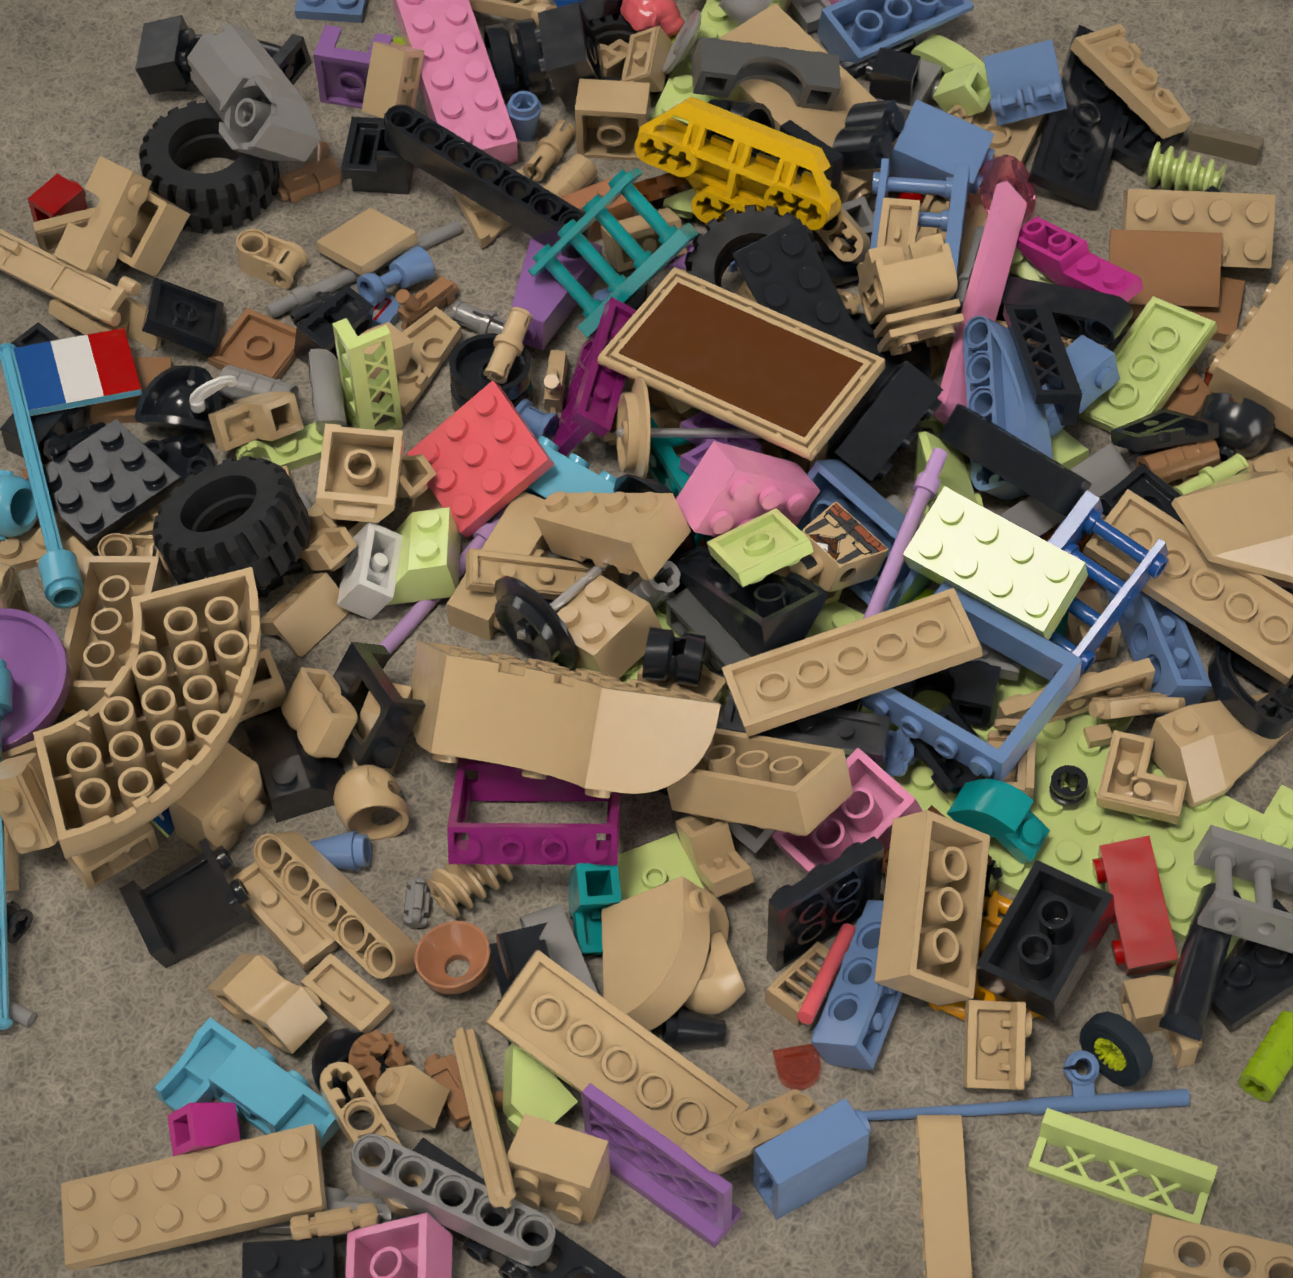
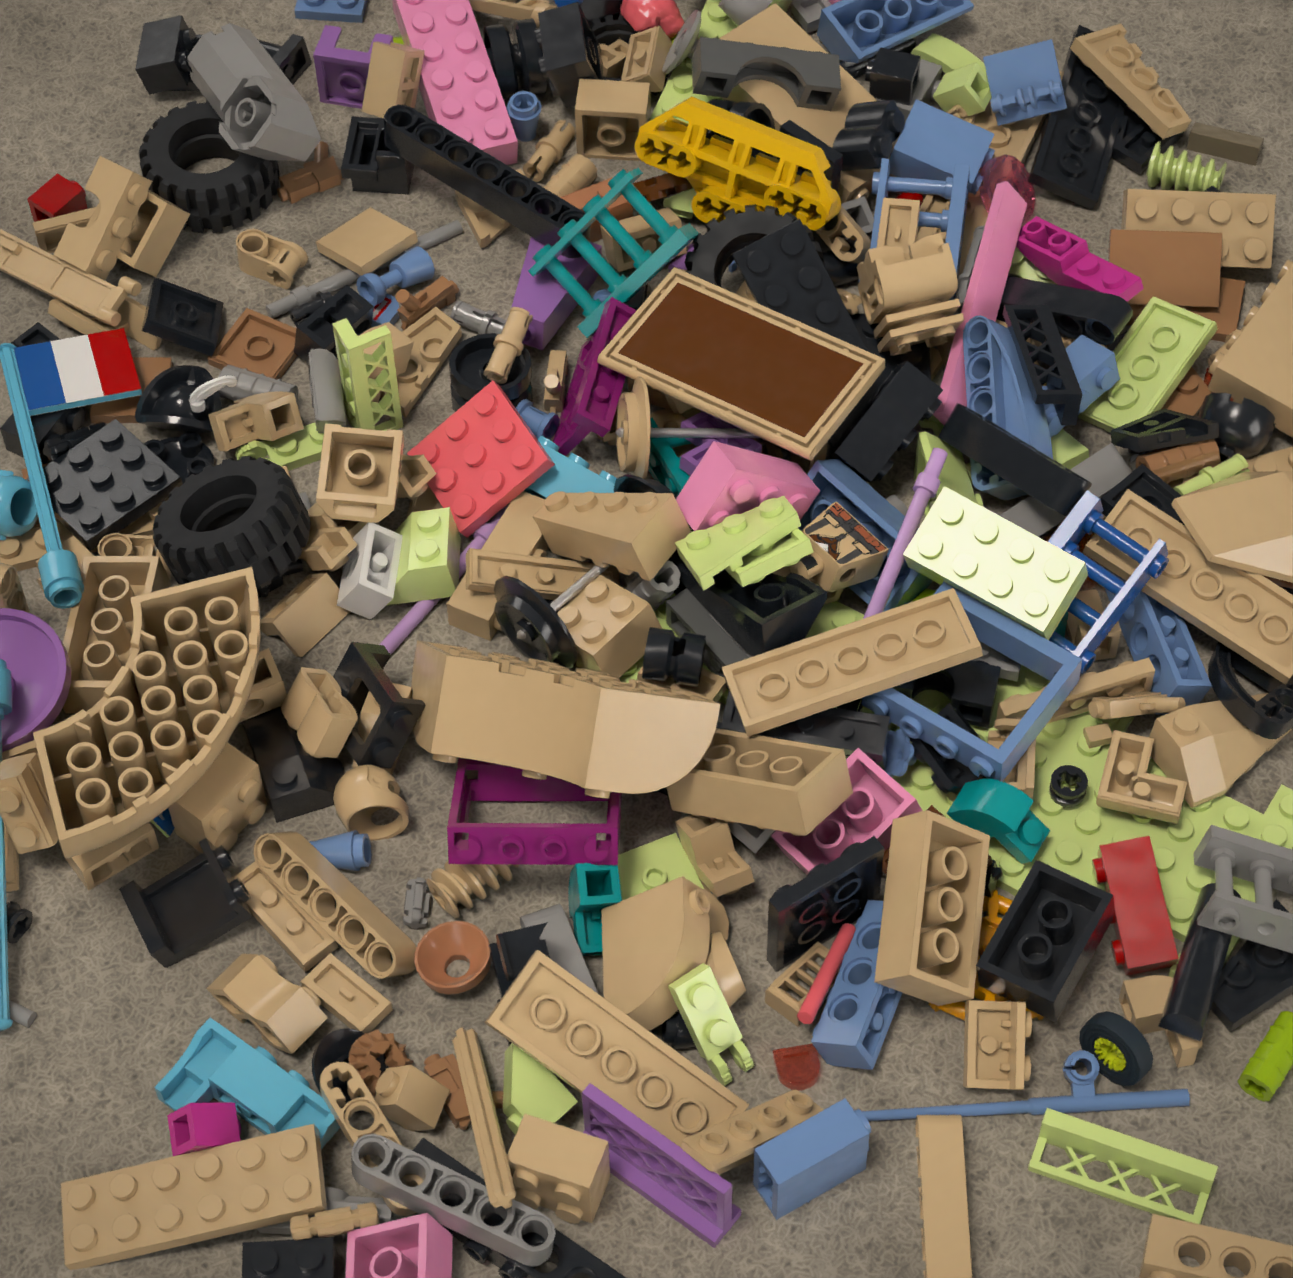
(710, 1021): none -> yellowish green hinge
(726, 543): none -> yellowish green wing

